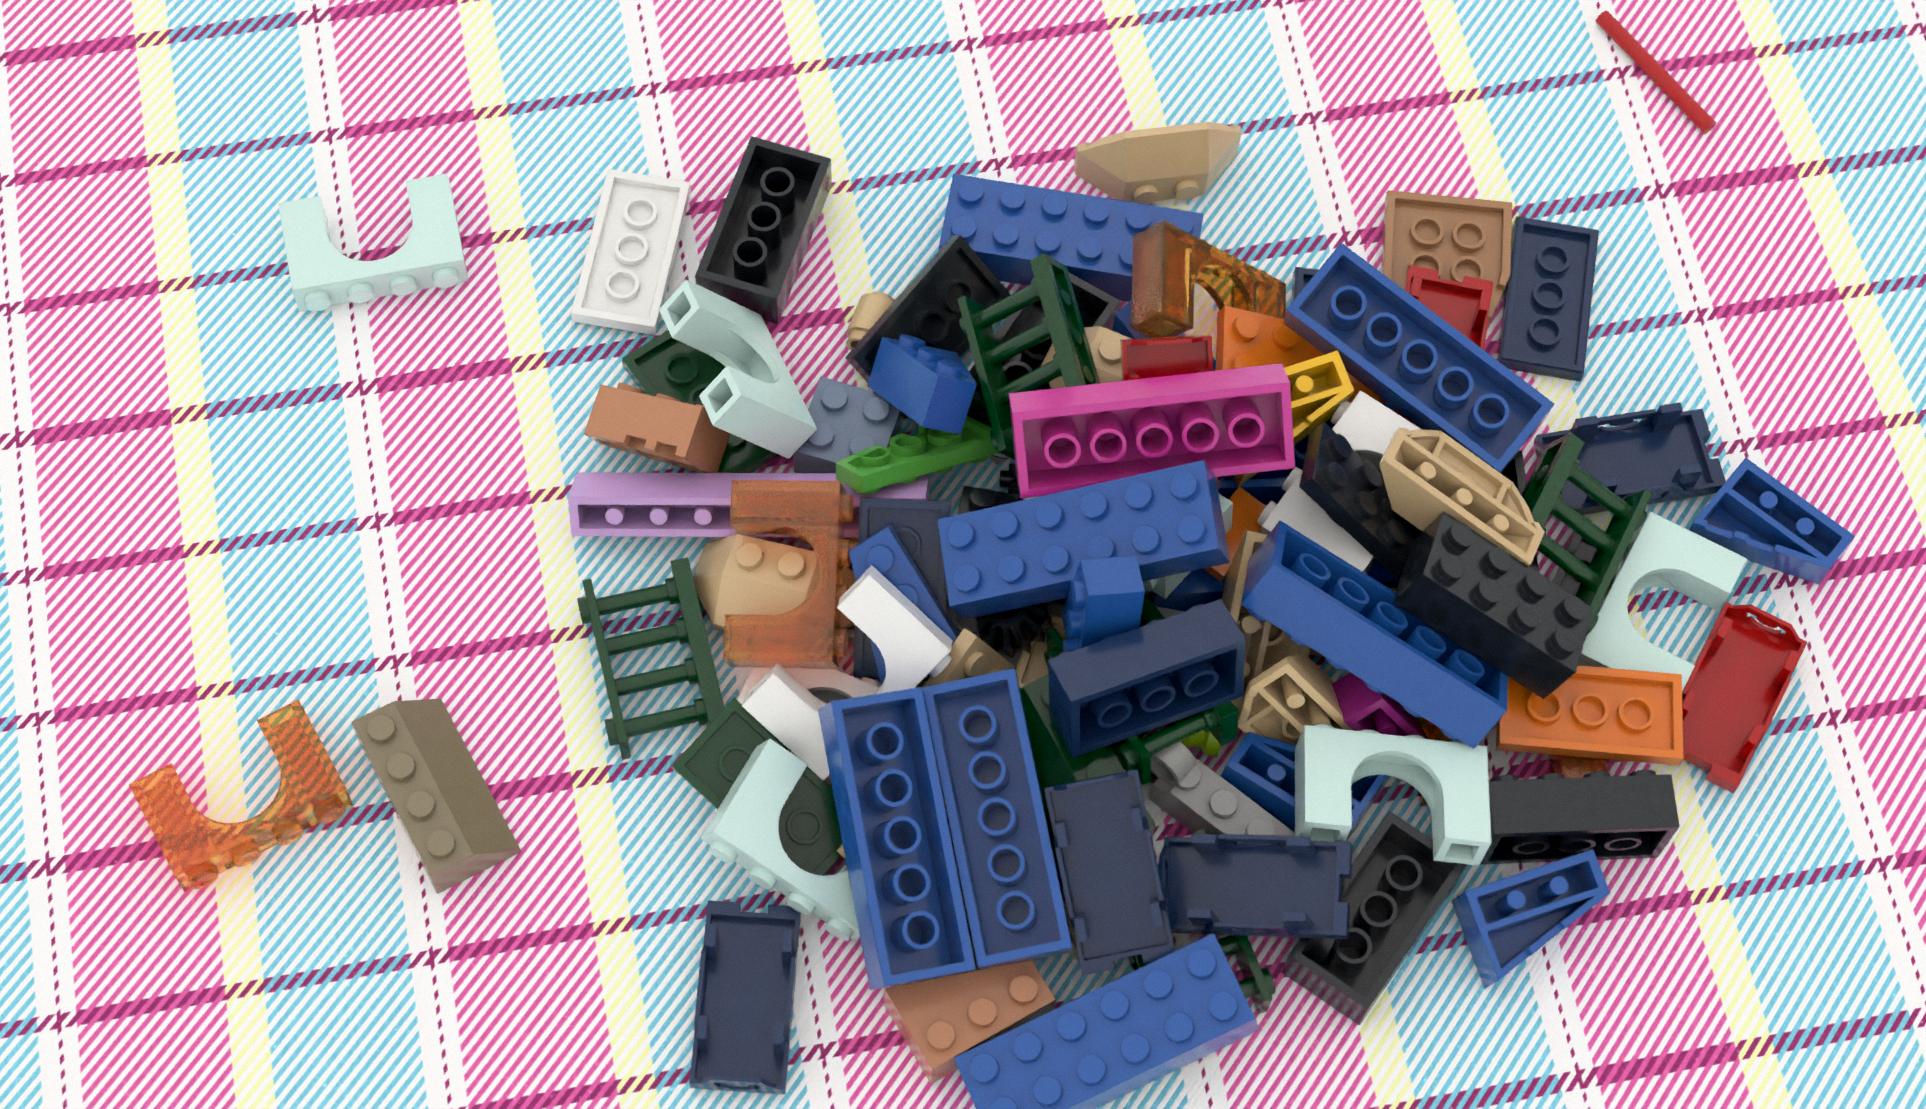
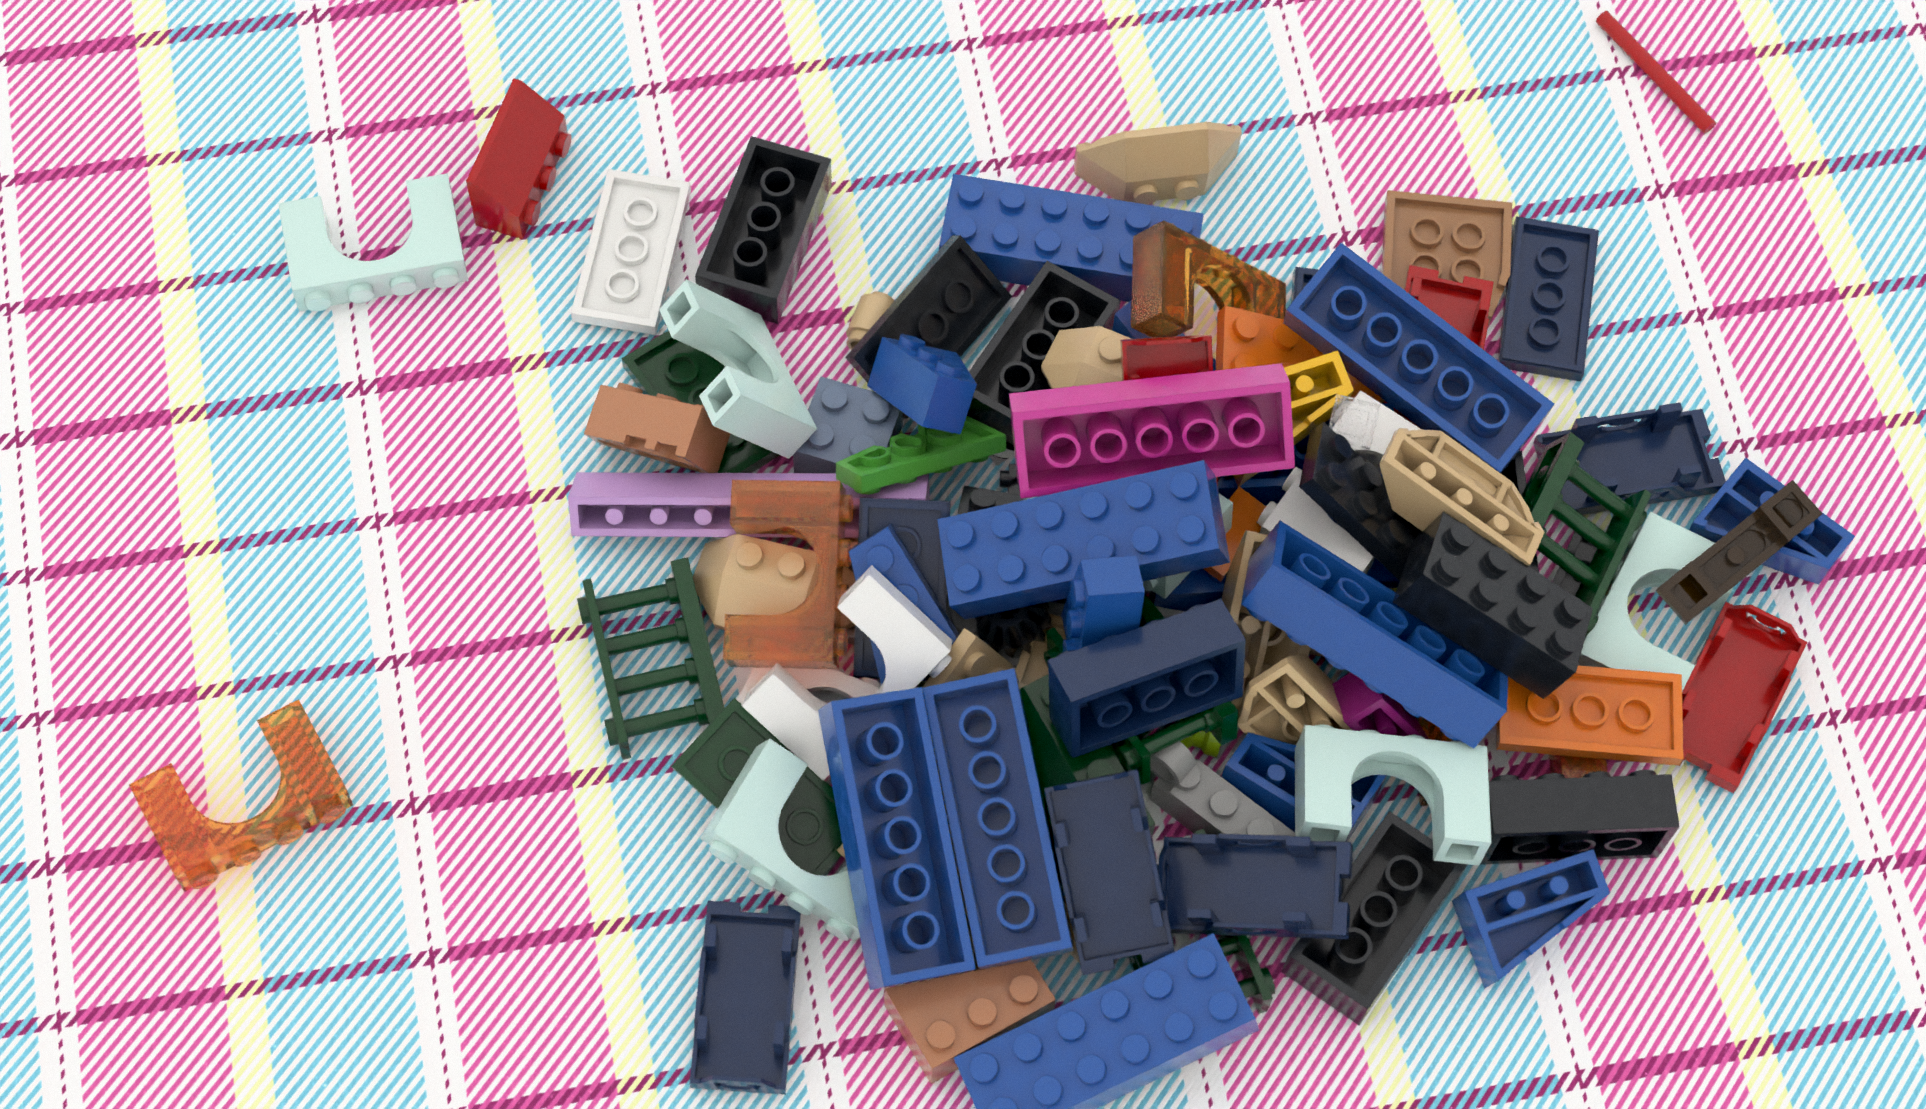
(435, 790): dark tan slope -> none
(517, 162): none -> red slope
(1061, 323): dark green fence -> none
(1354, 420): none -> clear tile
(1739, 552): none -> dark brown slope

